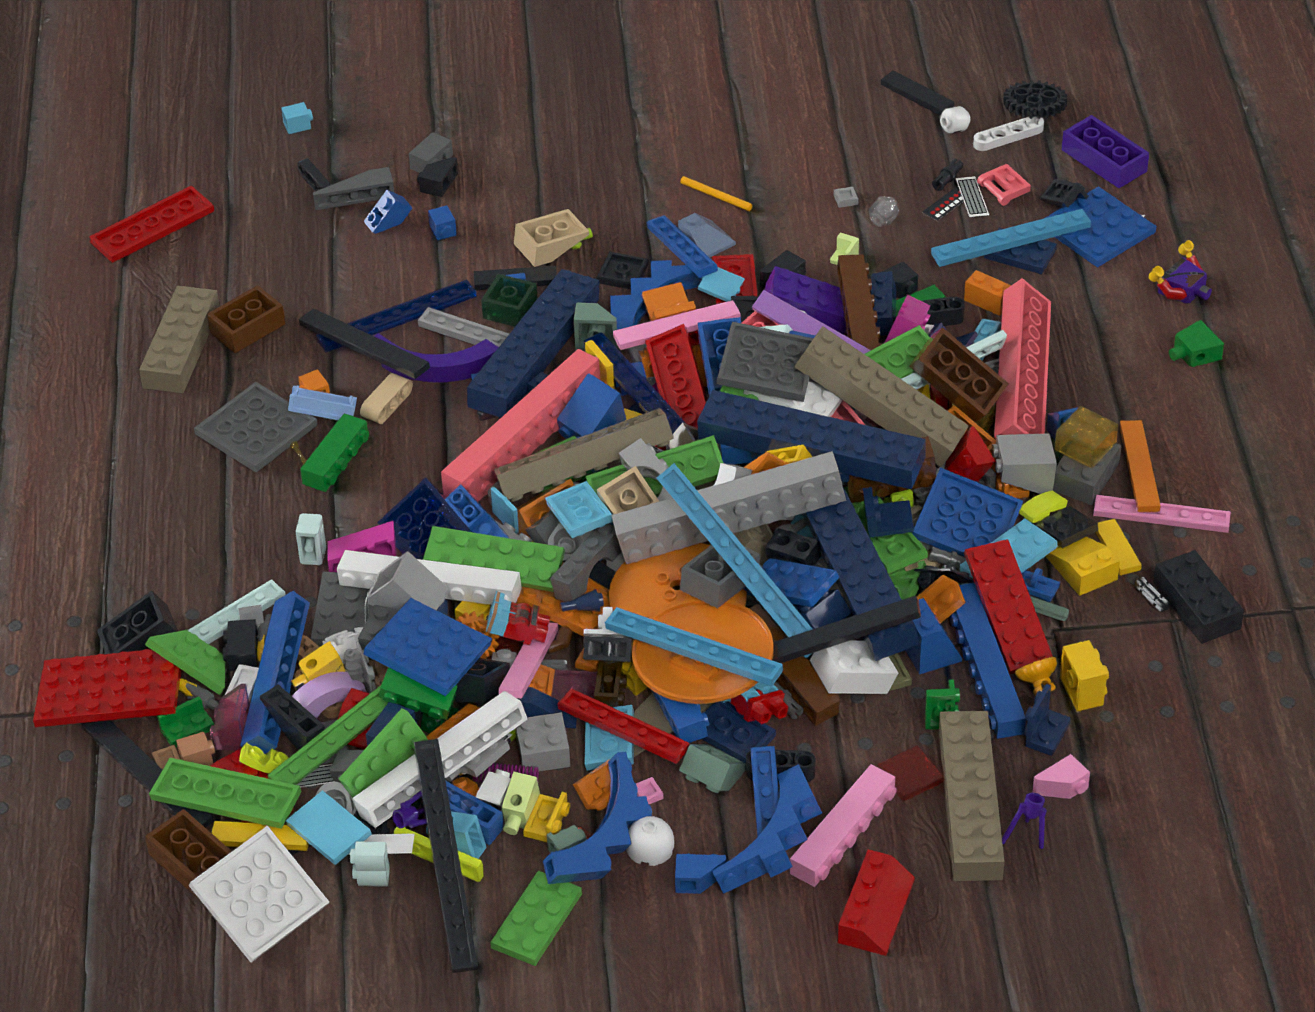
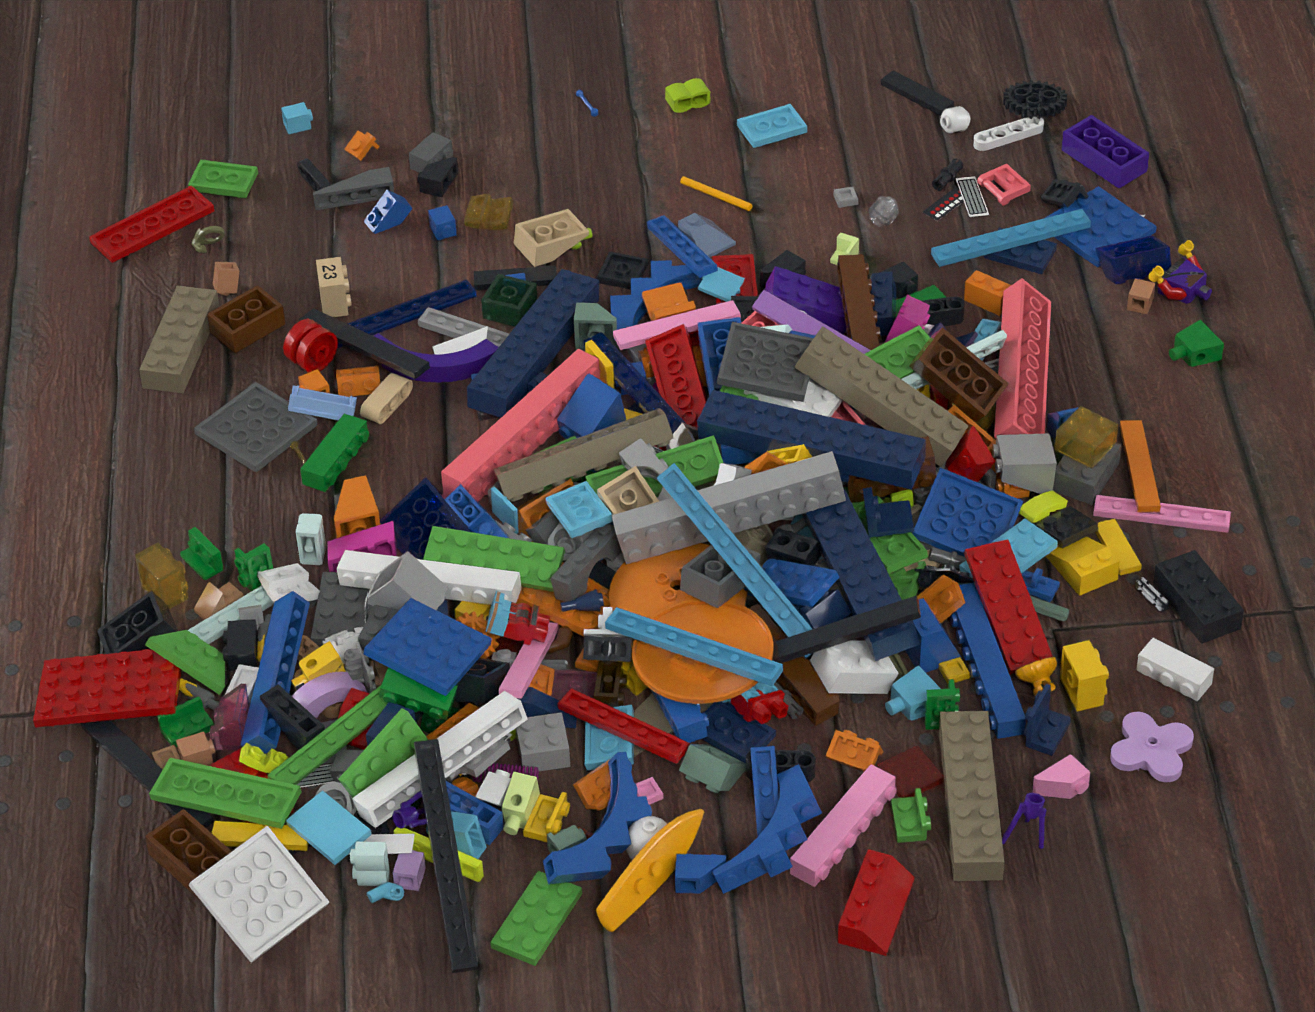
(162, 574): none -> clear yellow brick
(199, 237): none -> olive piece
(202, 555): none -> green bracket
(216, 599): none -> medium nougat slope
(223, 178): none -> bright green plate
(226, 277): none -> nougat brick
(252, 563): none -> green bracket
(286, 579): none -> white slope
(310, 345): none -> red wheel
(333, 286): none -> tan brick
(355, 508): none -> orange slope
(357, 381): none -> orange bracket
(360, 144): none -> orange bracket
(387, 891): none -> medium azure arm
(409, 870): none -> lavender brick
(462, 342): none -> white sticker
(488, 213): none -> clear yellow slope
(594, 112): none -> blue hinge
(648, 869): none -> light orange piece
(687, 95): none -> lime brick
(772, 125): none -> medium azure plate
(853, 751): none -> orange bracket
(909, 694): none -> medium azure torso
(910, 818): none -> bright green bracket
(954, 669): none -> yellow tile
(1133, 258): none -> clear blue slope
(1141, 296): none -> nougat brick
(1152, 747): none -> lavender plant
(1175, 669): none -> white brick

